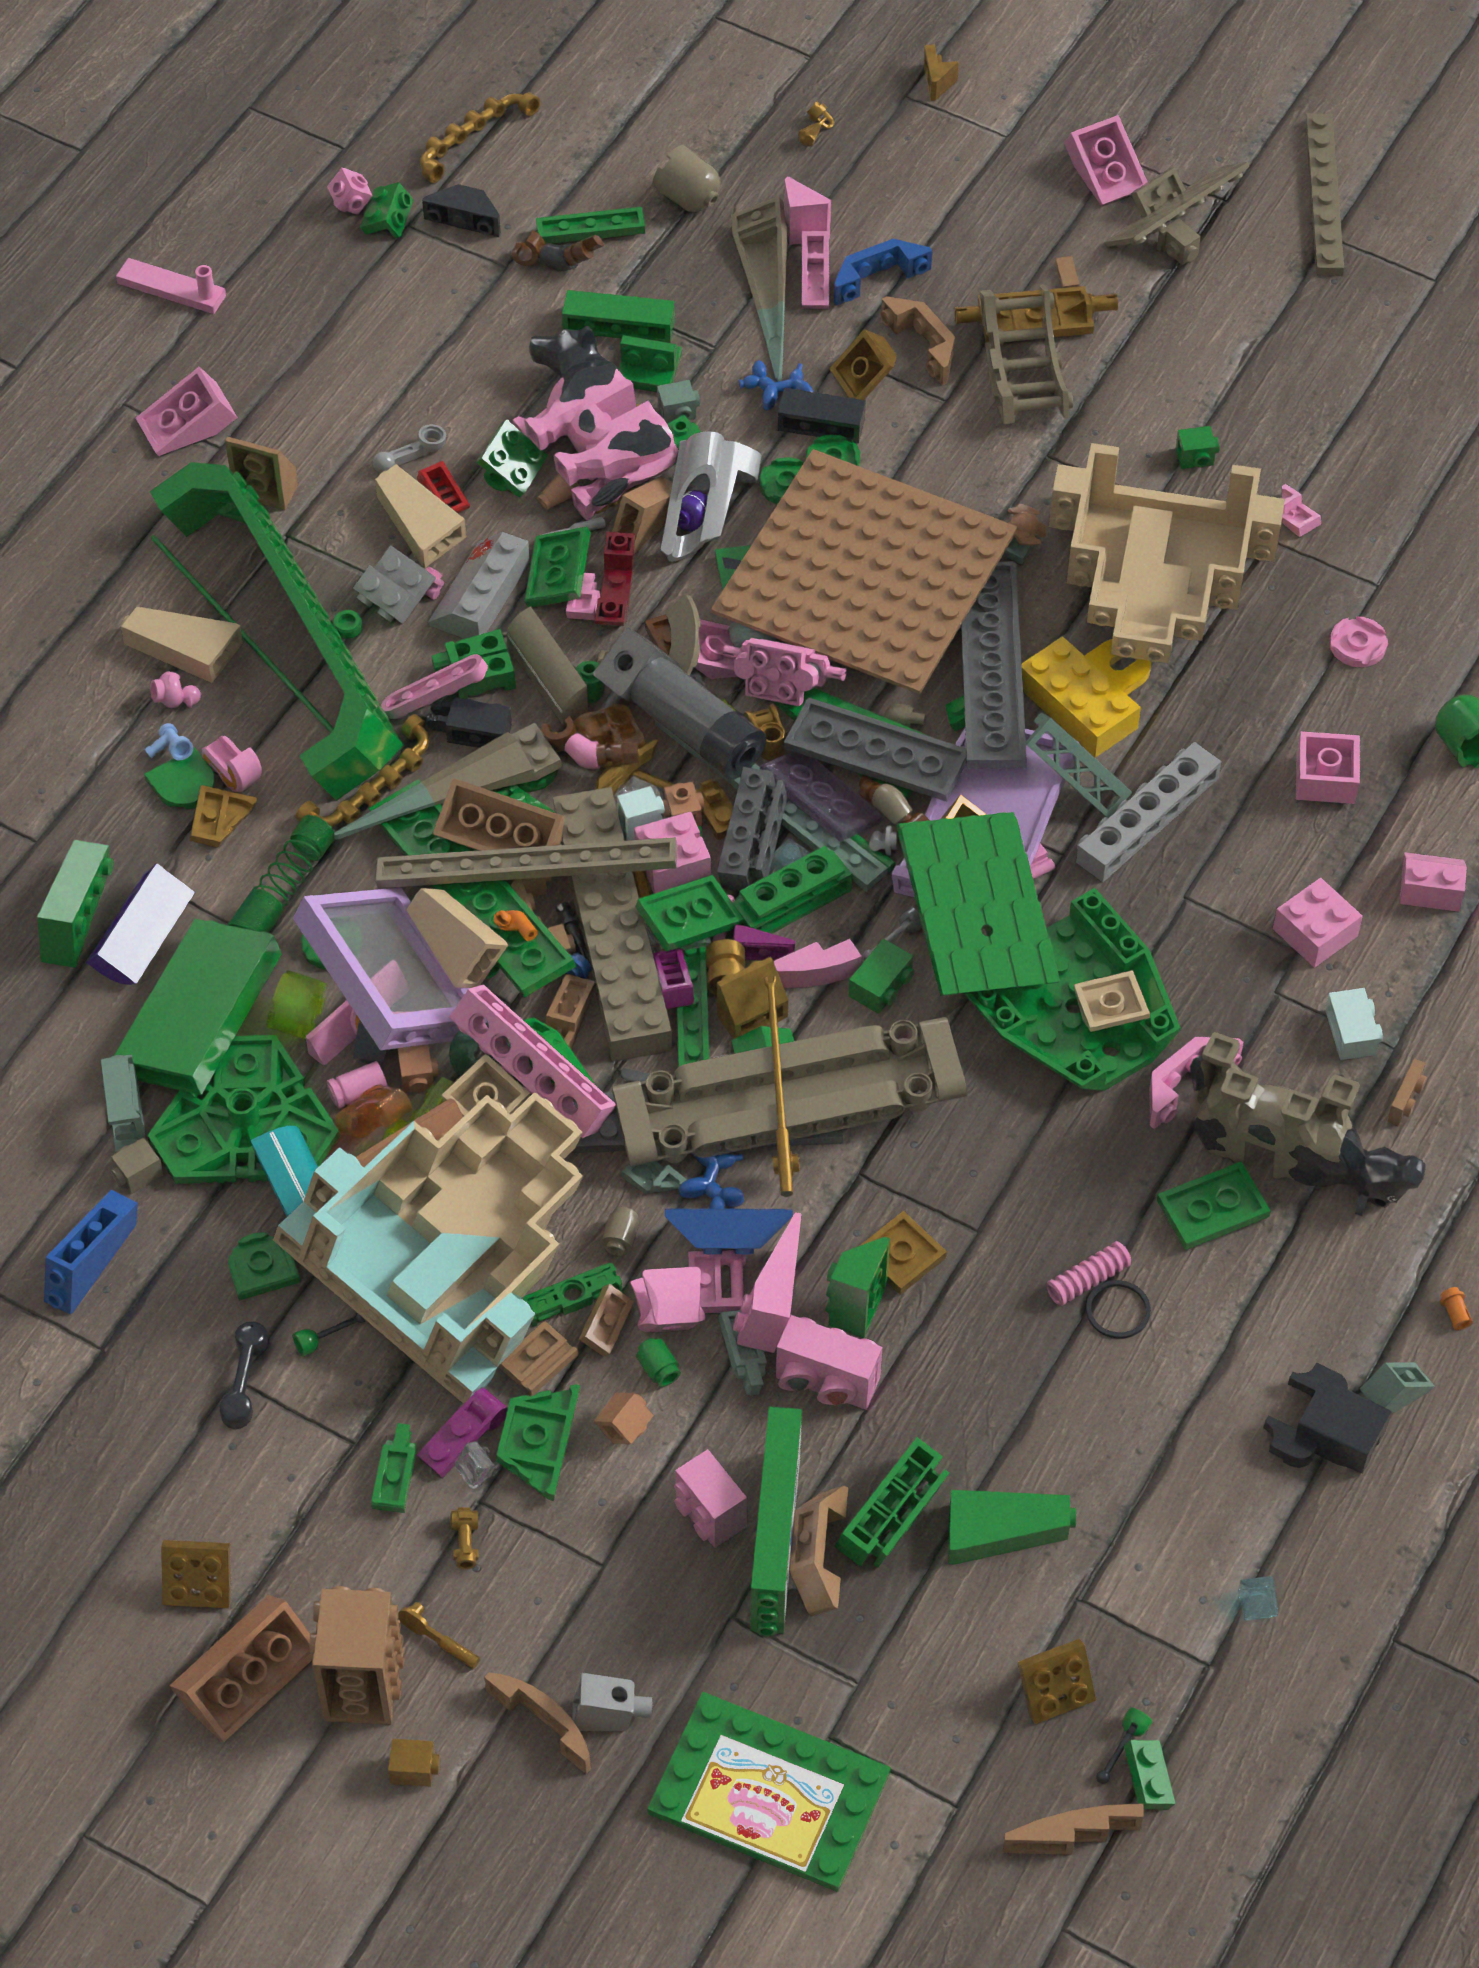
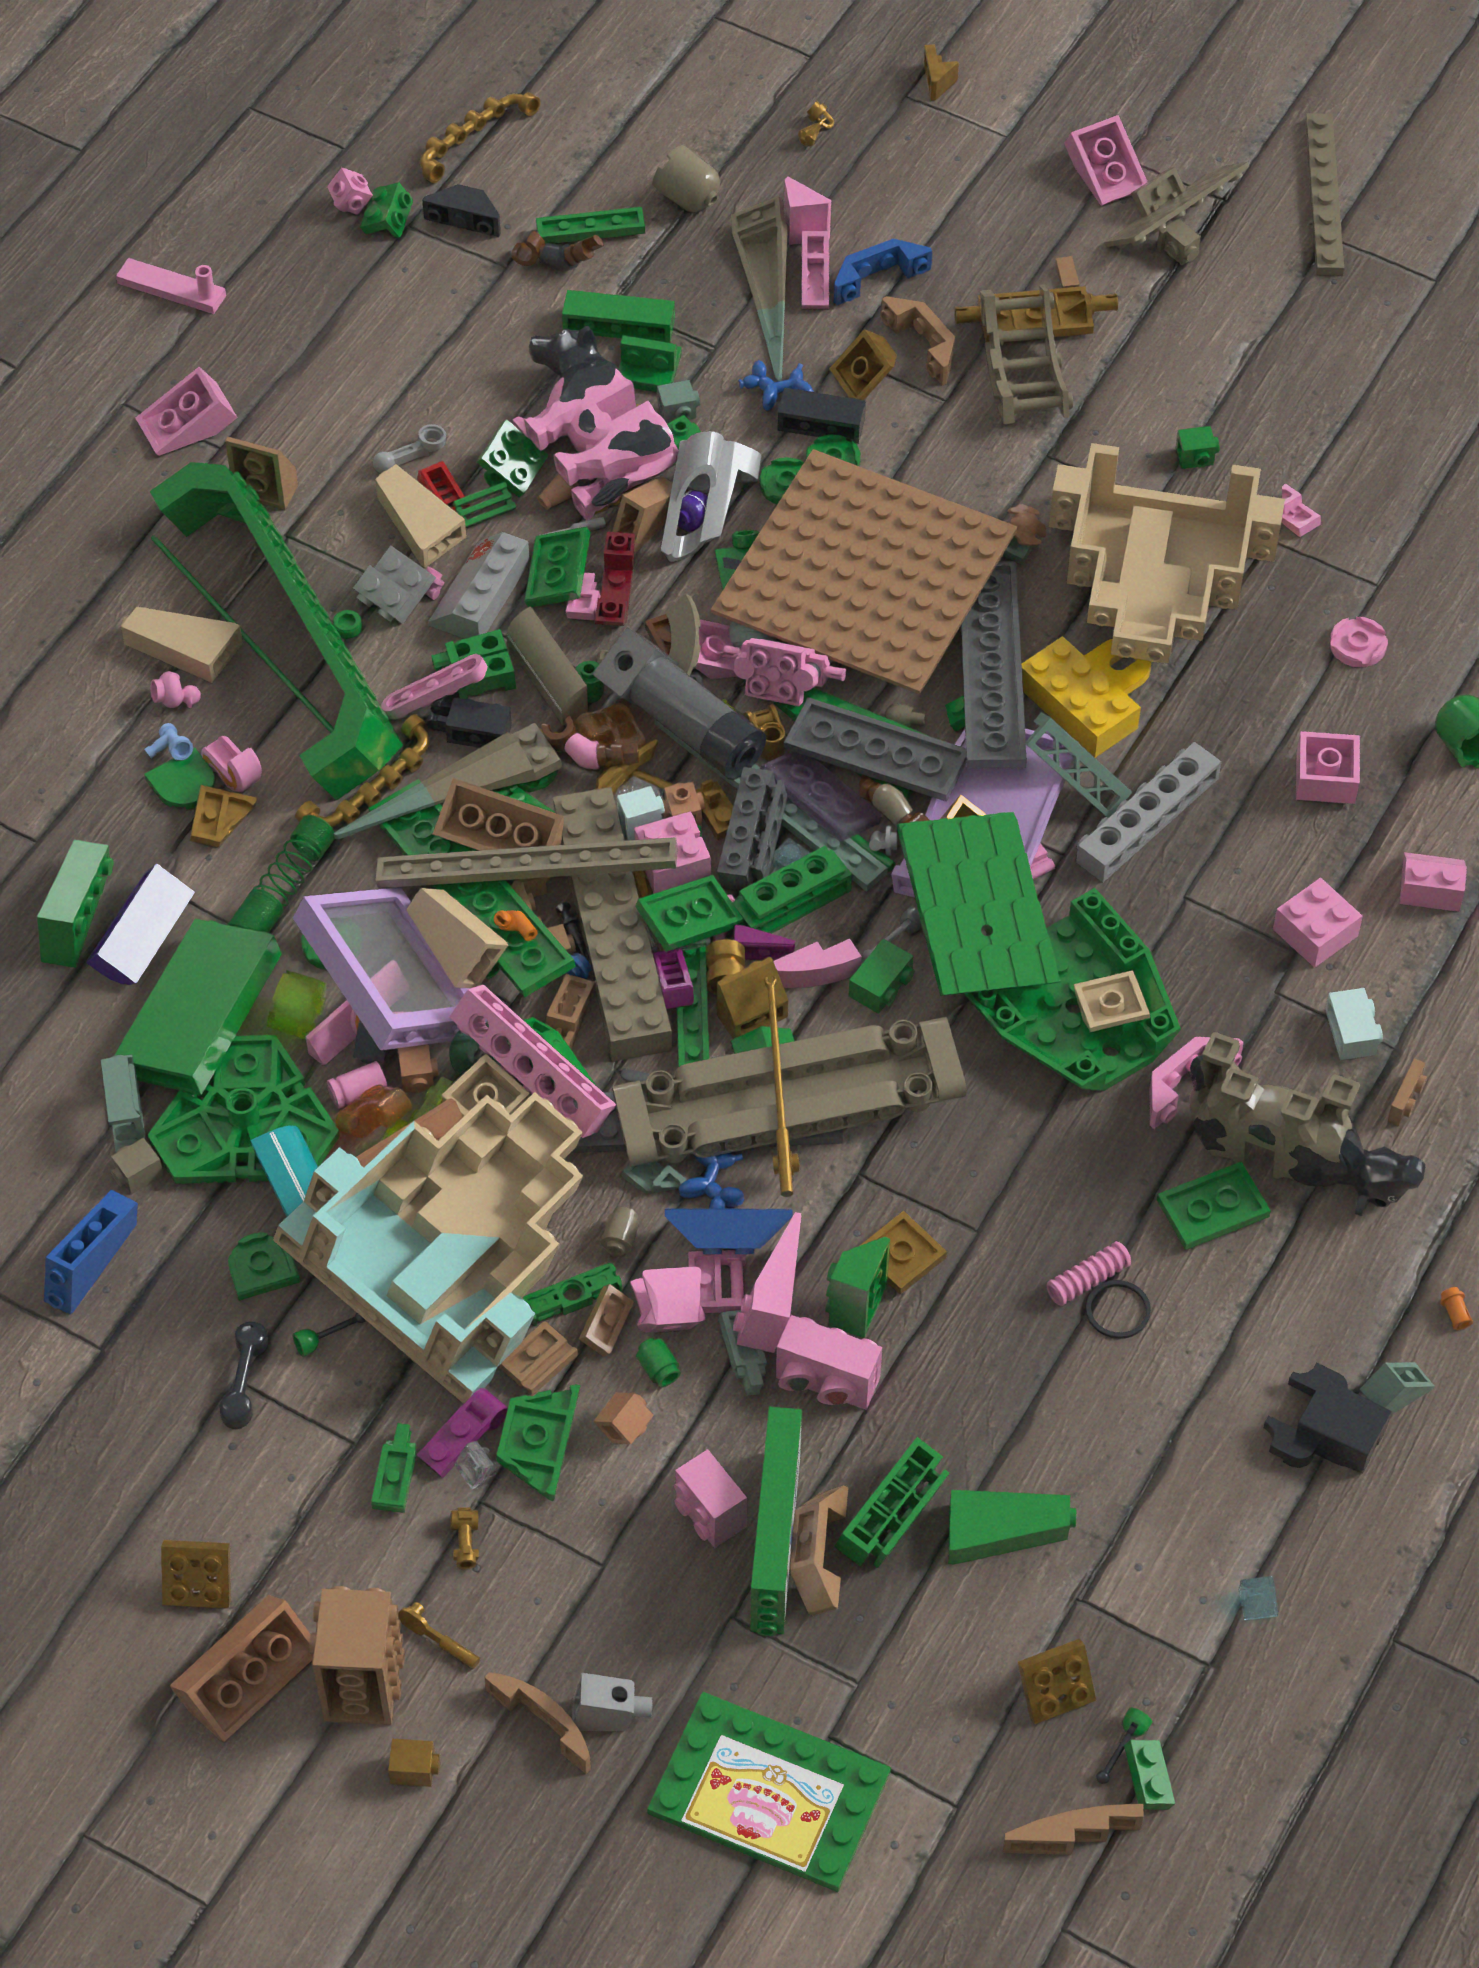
(506, 496): none -> green tile
(744, 538): none -> green tile

